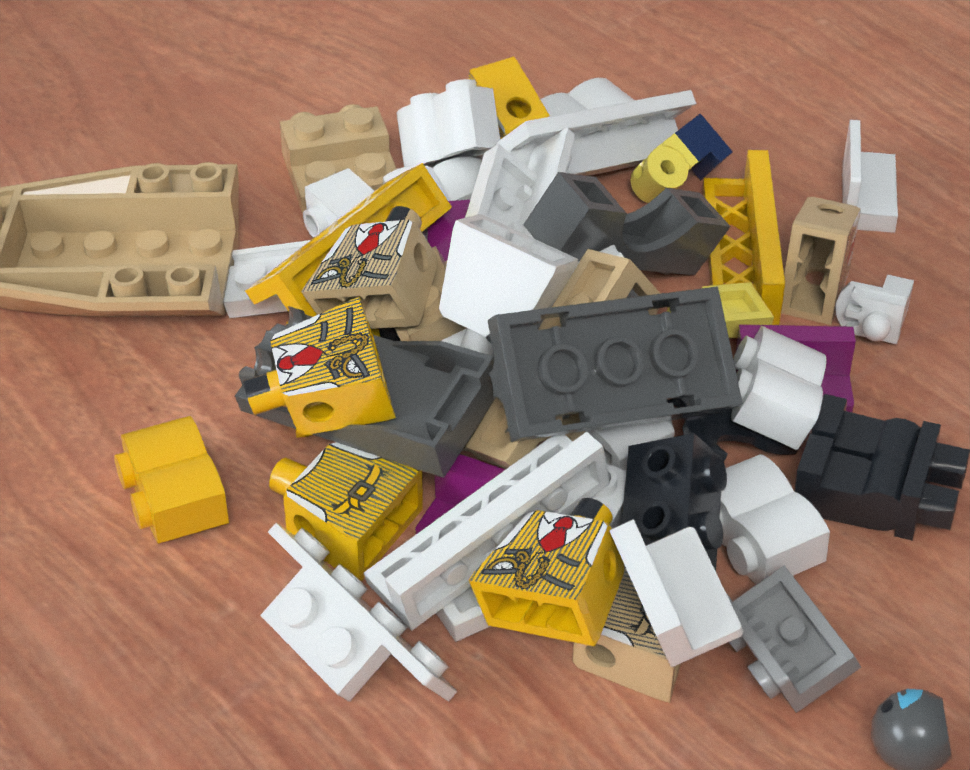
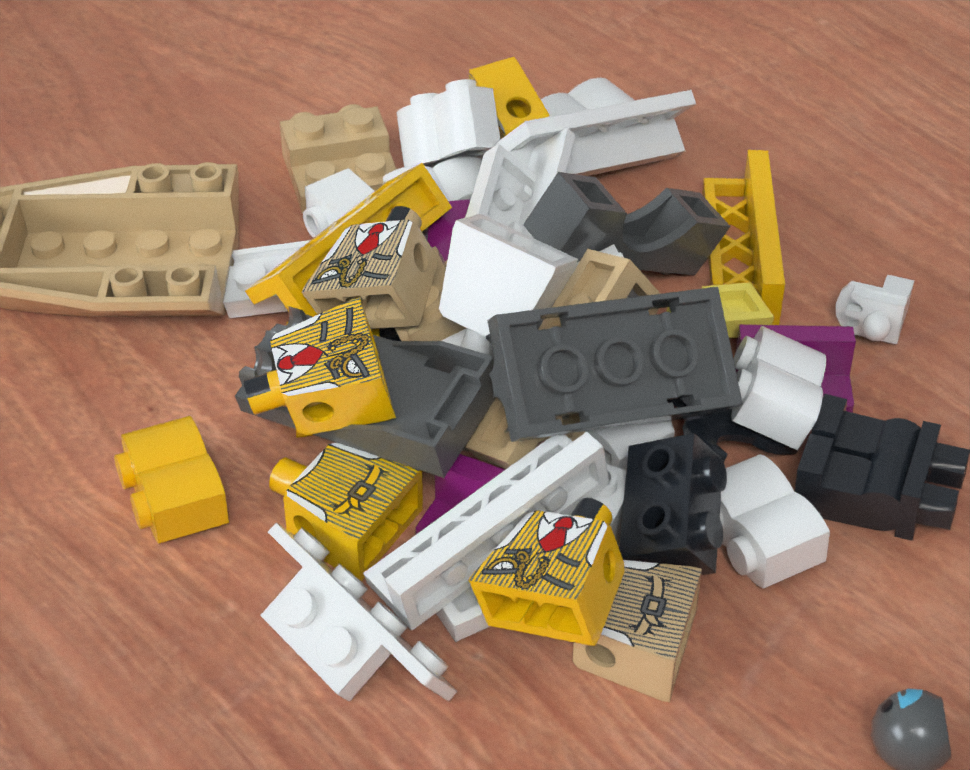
(667, 166): leg -> none
(678, 592): white panel -> none
(791, 640): light grey bracket -> none
(824, 243): tan torso -> none
(869, 183): white panel -> none

